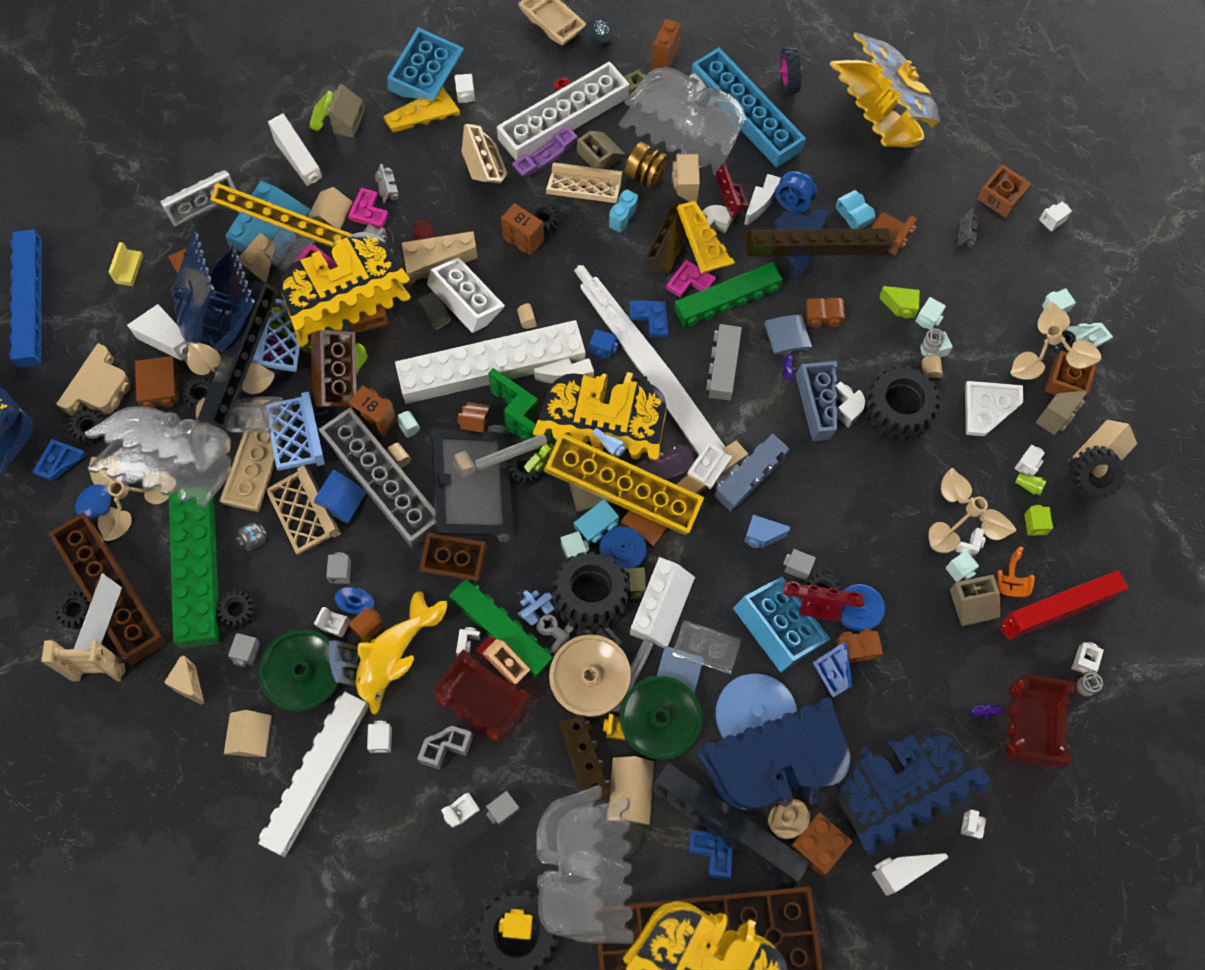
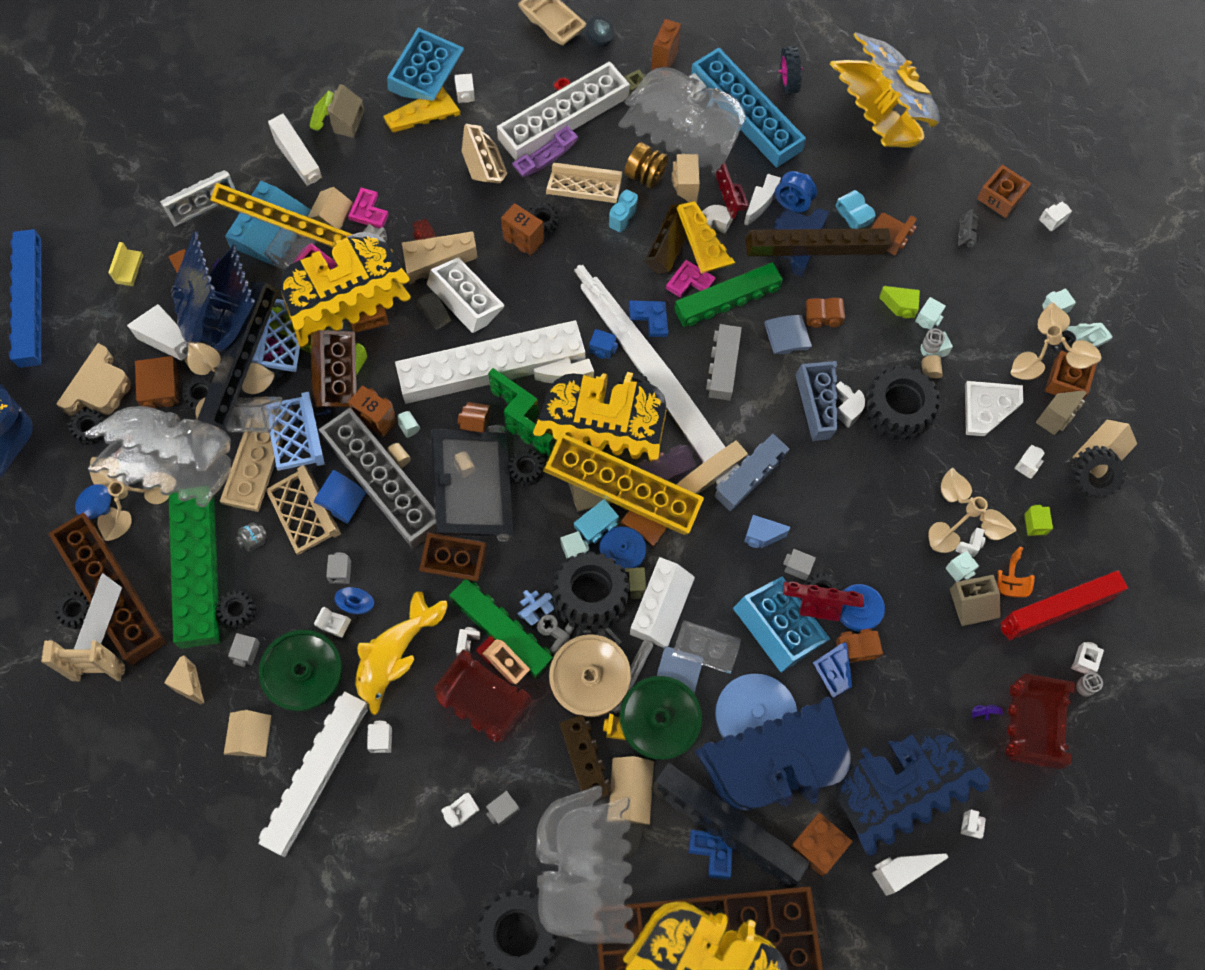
(57, 459): blue wing -> none
(255, 259): tan wing -> none
(343, 662): sand blue slope -> none
(366, 624): dark orange brick -> none
(386, 182): light grey hinge -> none
(450, 739): light grey brick -> none
(511, 452): light grey axle -> none
(516, 925): yellow brick -> none
(526, 316): tan brick -> none
(539, 459): lime plate -> none
(599, 150): dark tan slope -> none
(613, 445): light blue cone -> none
(709, 465): white plate -> none
(787, 371): dark purple piece -> none
(790, 820): tan tile -> none
(1031, 483): lime cone -> none

